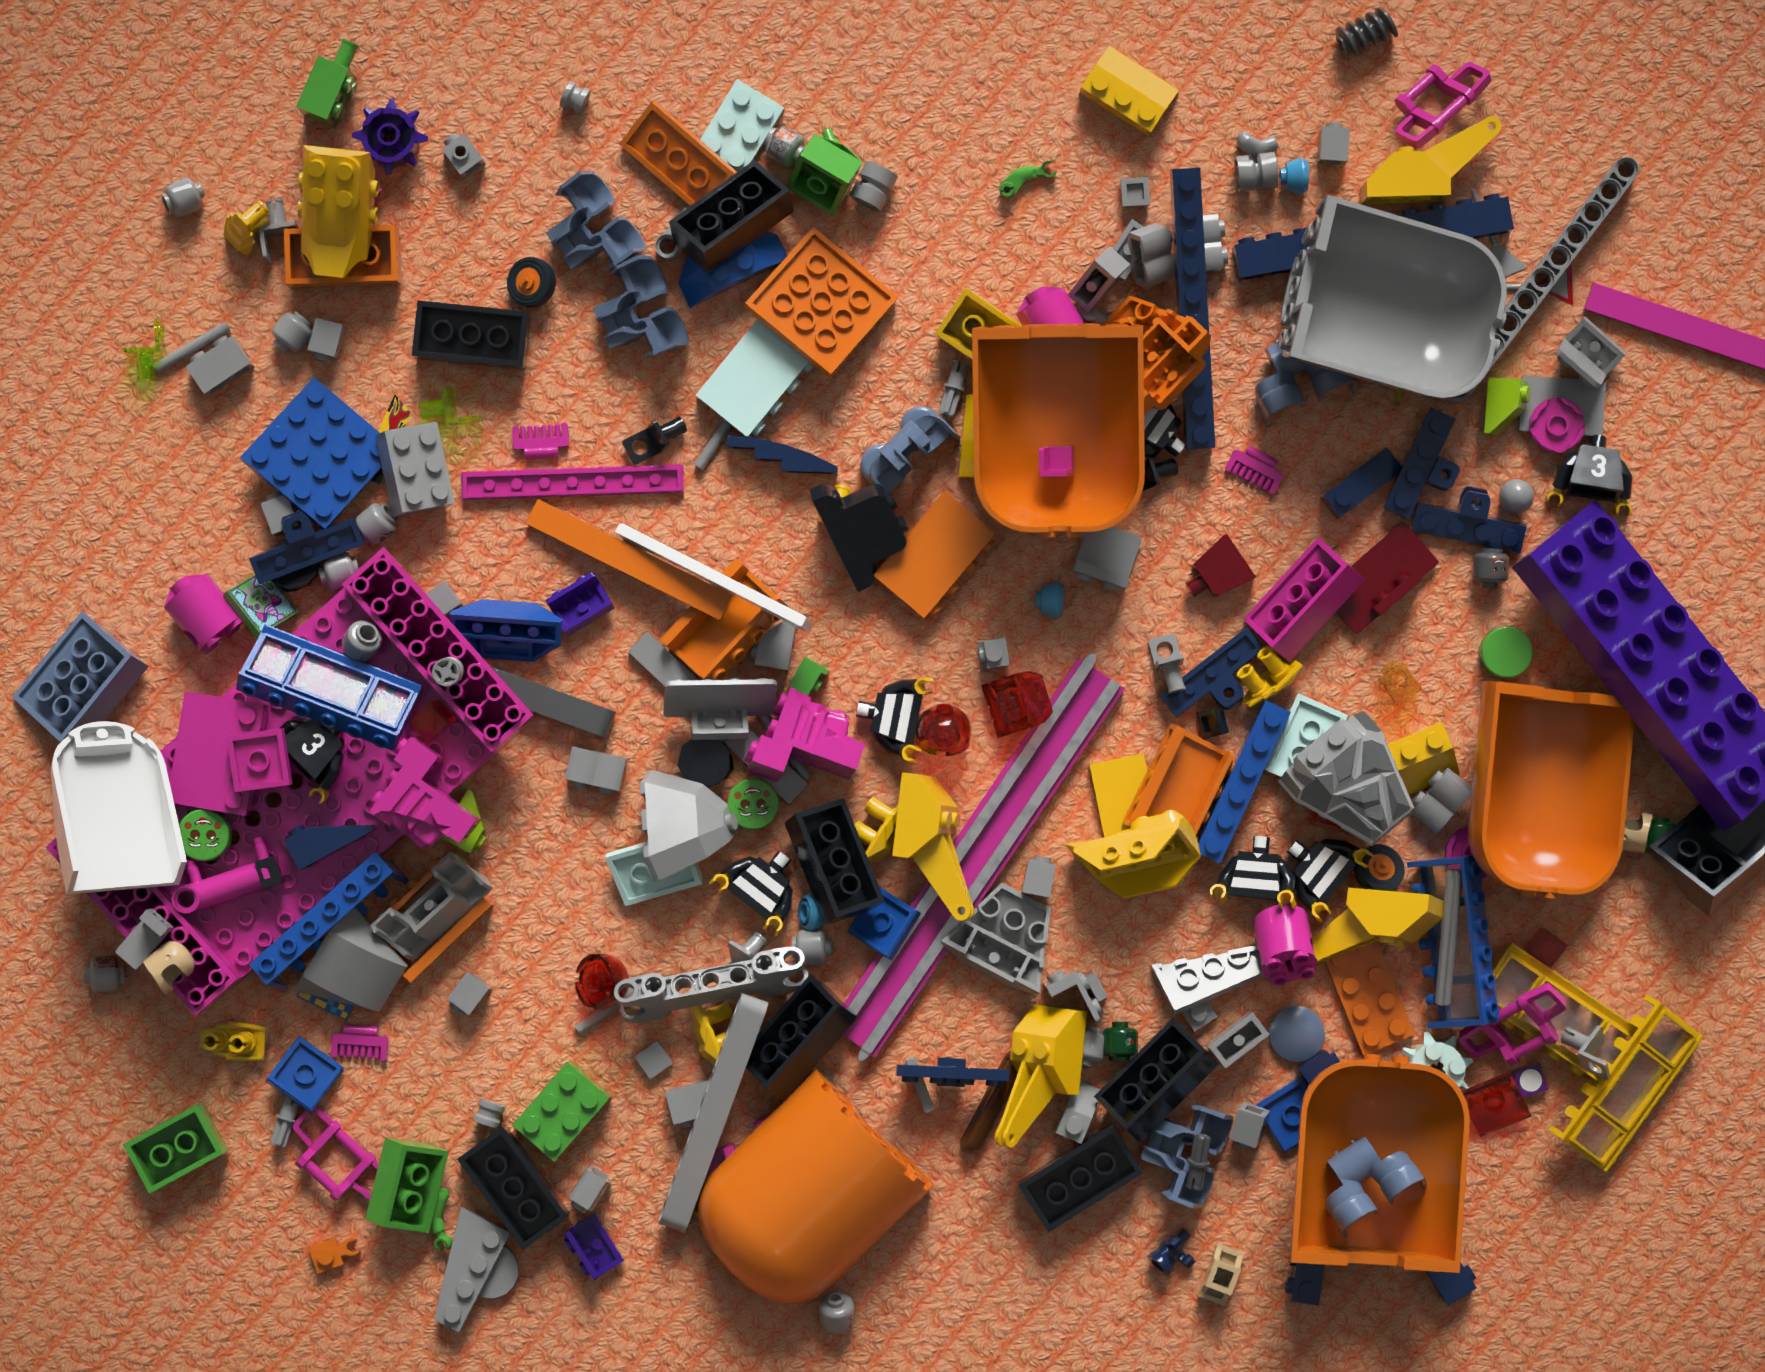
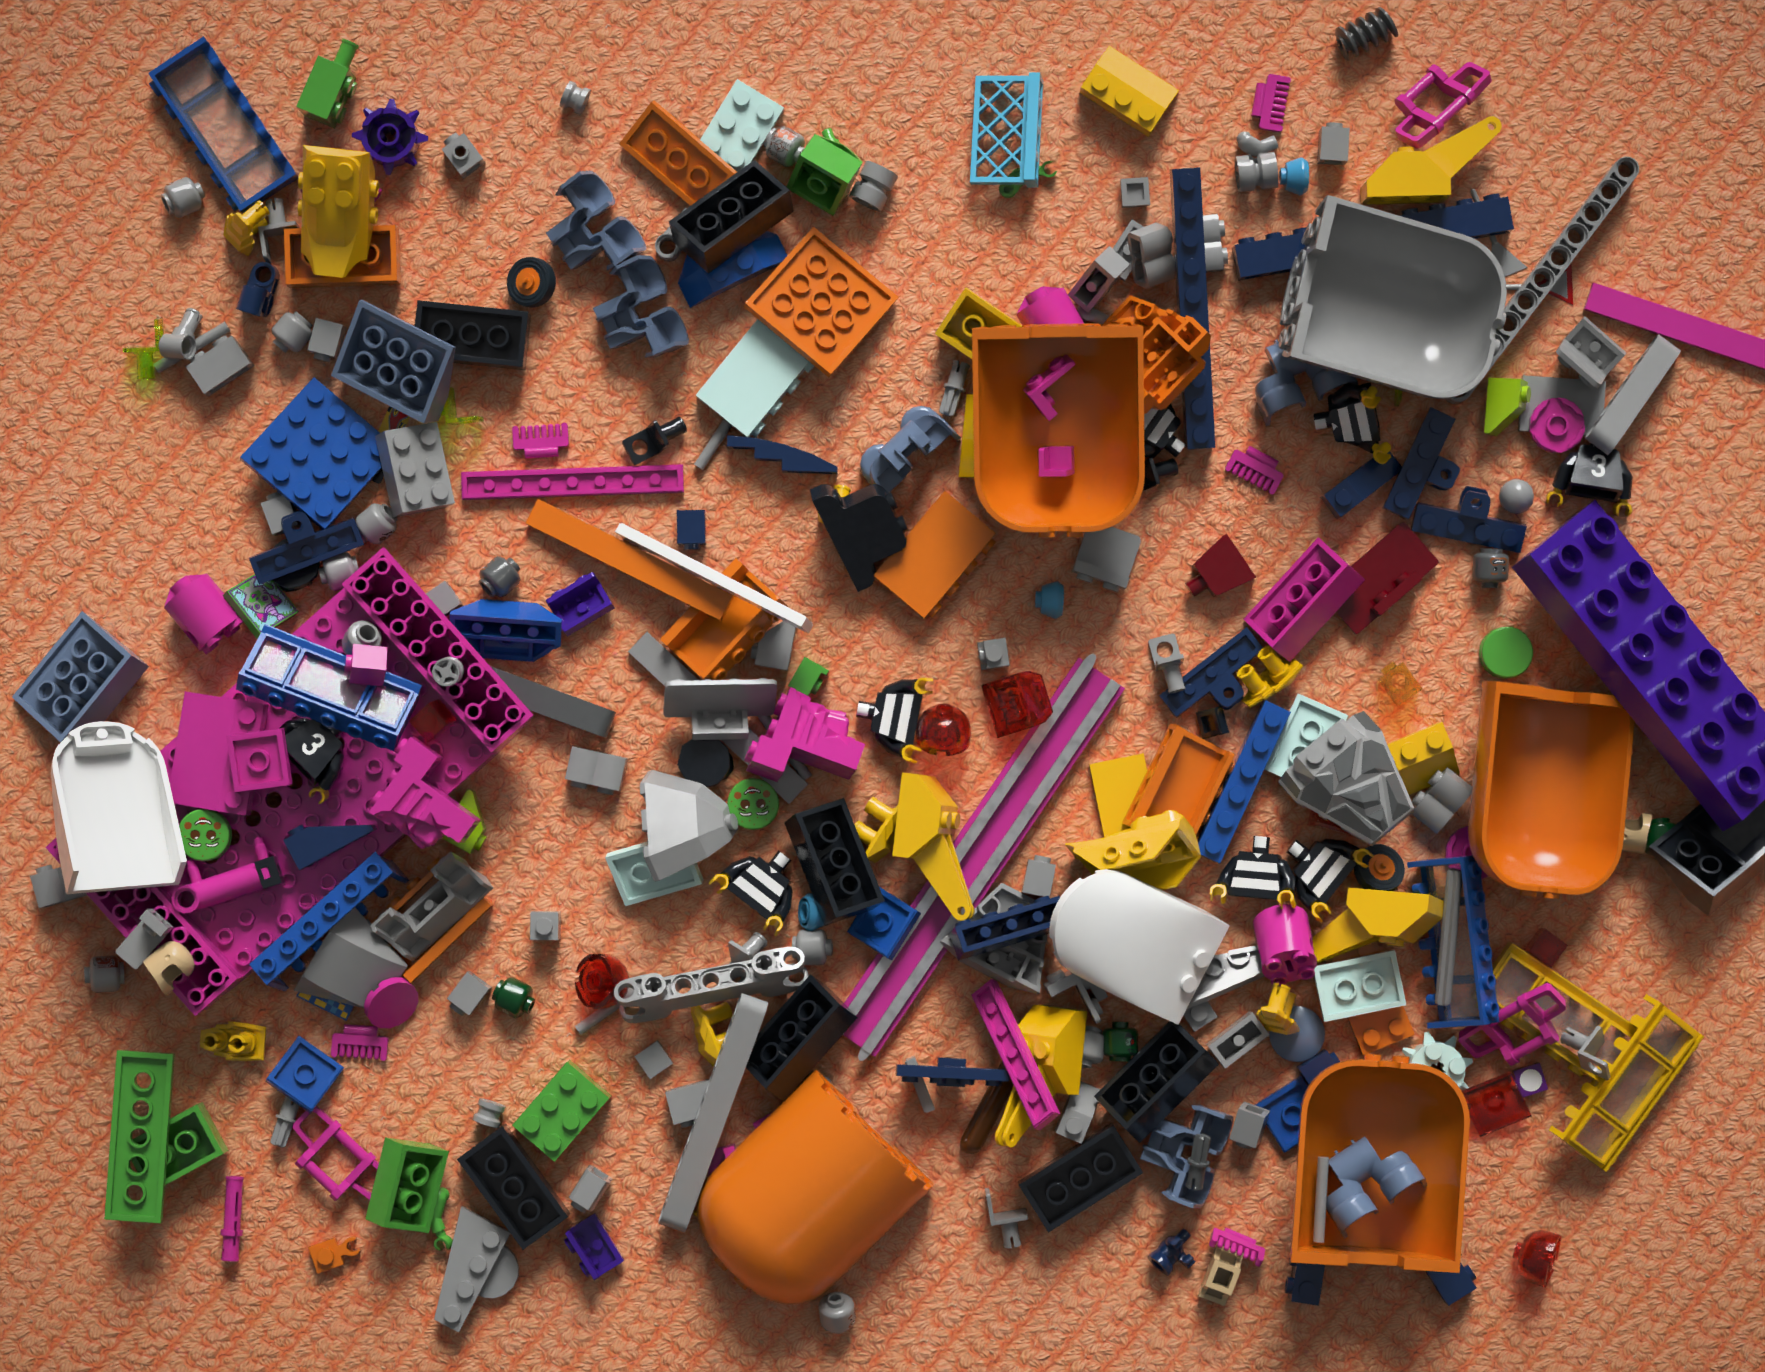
(50, 887): none -> light grey brick
(122, 1146): none -> bright green plate
(181, 341): none -> light grey pin
(222, 125): none -> clear window
(232, 1218): none -> dark pink pin
(257, 296): none -> dark blue piece
(366, 665): none -> brick
(391, 1002): none -> dark pink tile
(396, 363): none -> sand blue slope
(499, 576): none -> dark grey head
(513, 997): none -> dark green head
(545, 925): none -> light grey brick
(691, 528): none -> dark blue brick
(1003, 929): none -> dark blue brick
(1008, 1222): none -> light grey bracket
(1015, 1054): none -> dark pink tile
(1030, 130): none -> medium azure fence
(1039, 383): none -> dark pink bracket
(1135, 941): none -> white windscreen
(1237, 1241): none -> dark pink piece
(1264, 101): none -> dark pink piece
(1277, 1013): none -> yellow connector
(1320, 1199): none -> light grey bar
(1355, 419): none -> torso
(1359, 985): none -> light aqua plate
(1537, 1256): none -> clear red cylinder
(1632, 394): none -> light grey beam

